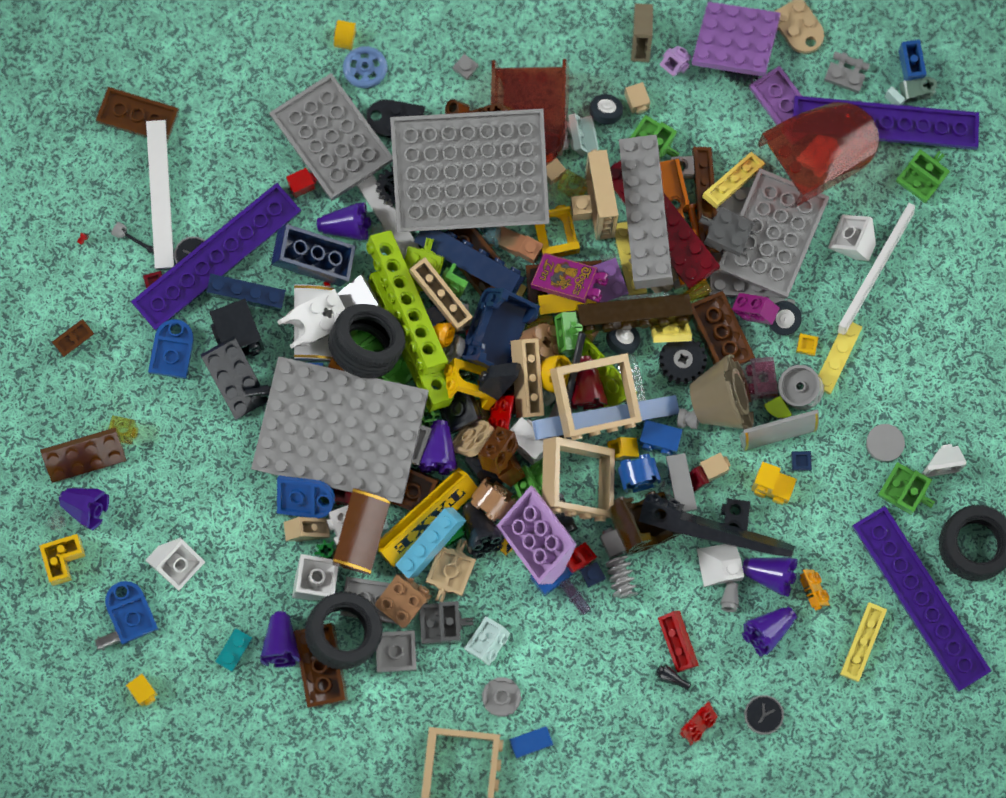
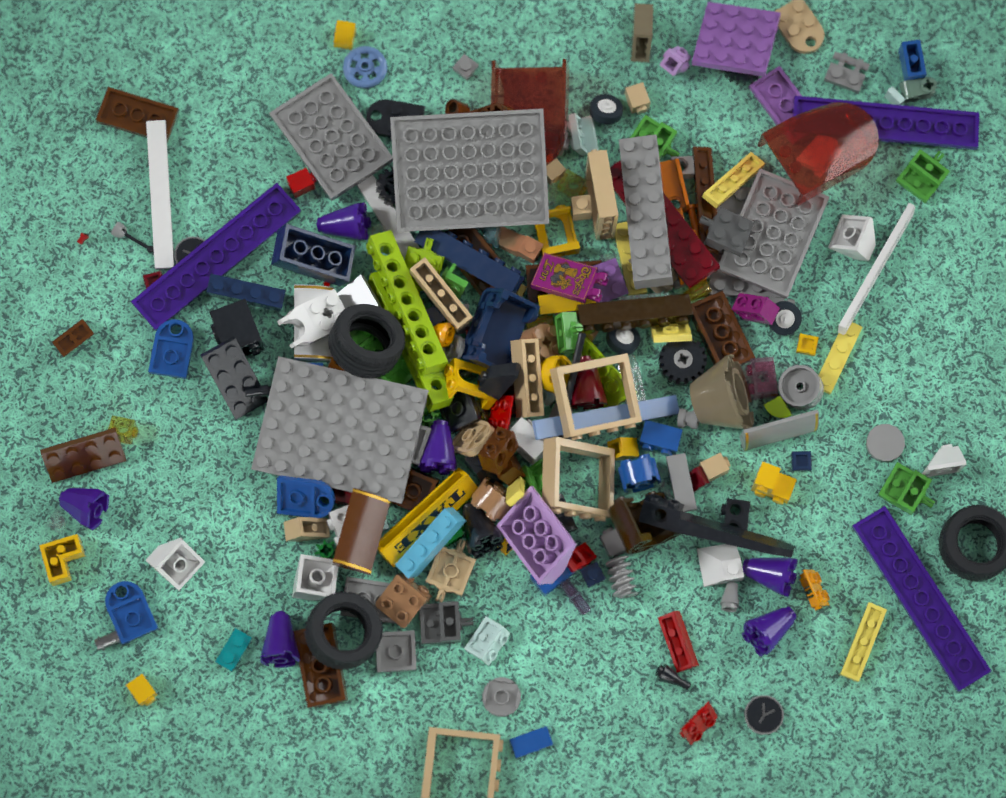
(515, 491): none -> light yellow tile

